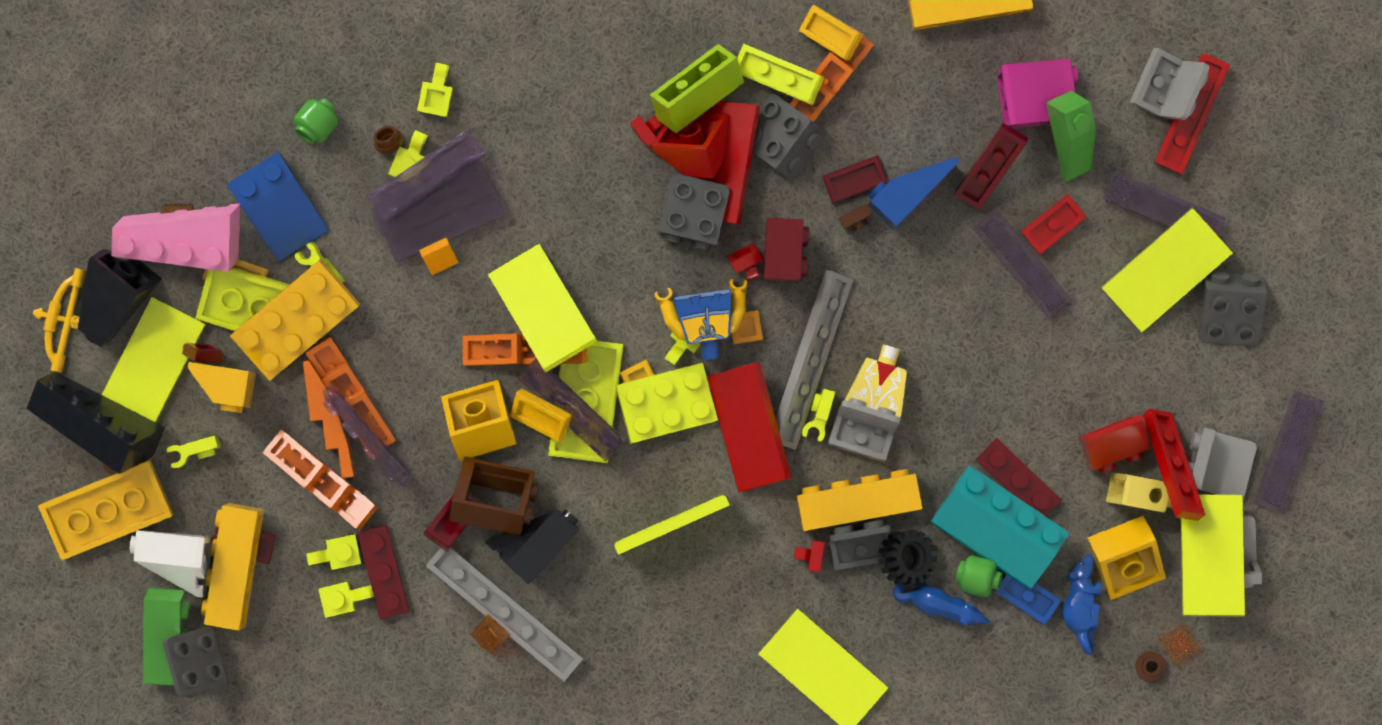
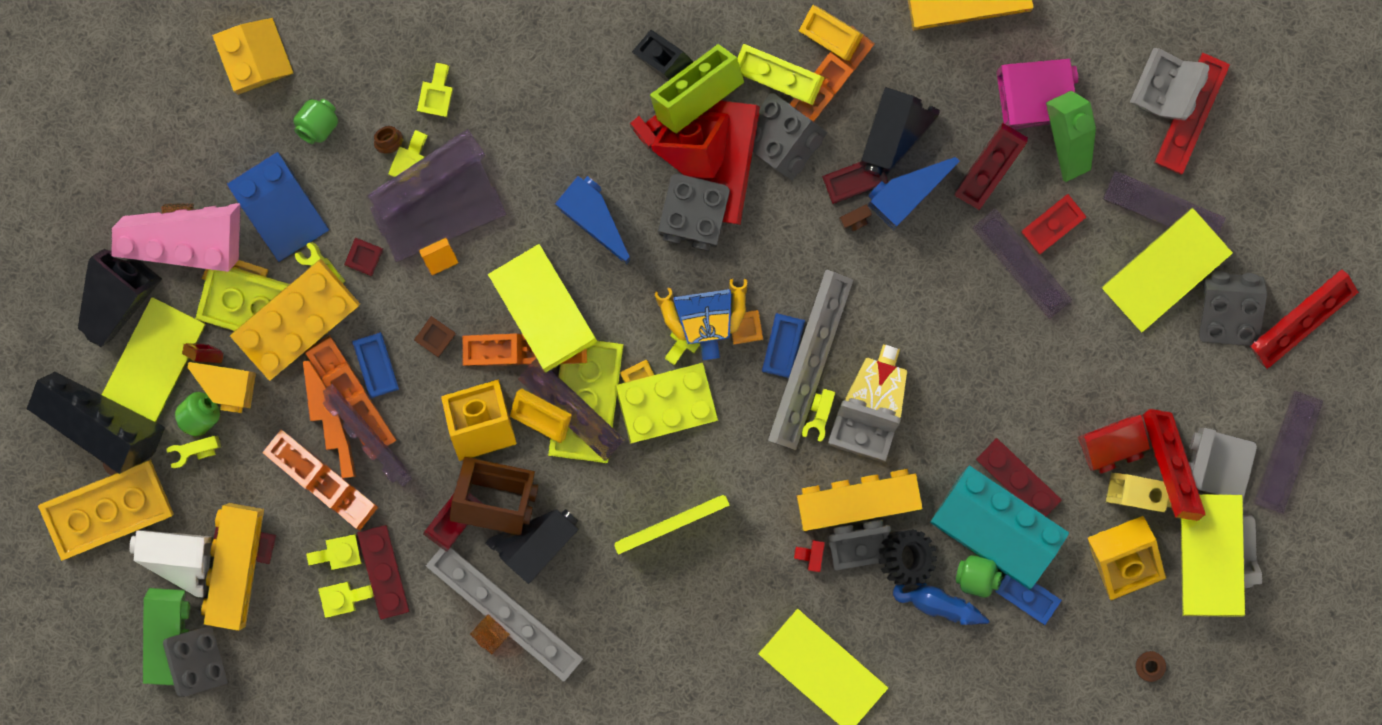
(58, 359): yellow piece -> none
(197, 414): none -> bright green head
(252, 55): none -> yellow slope
(363, 256): none -> dark red tile
(375, 365): none -> blue tile
(435, 336): none -> reddish brown plate
(588, 210): none -> blue slope
(661, 55): none -> black slope
(745, 260): red tile -> none
(749, 427): red tile -> none
(783, 345): none -> blue tile
(784, 250): dark red brick -> none
(895, 130): none -> black slope
(1079, 608): blue animal -> none
(1178, 643): clear orange plate -> none
(1304, 319): none -> red plate

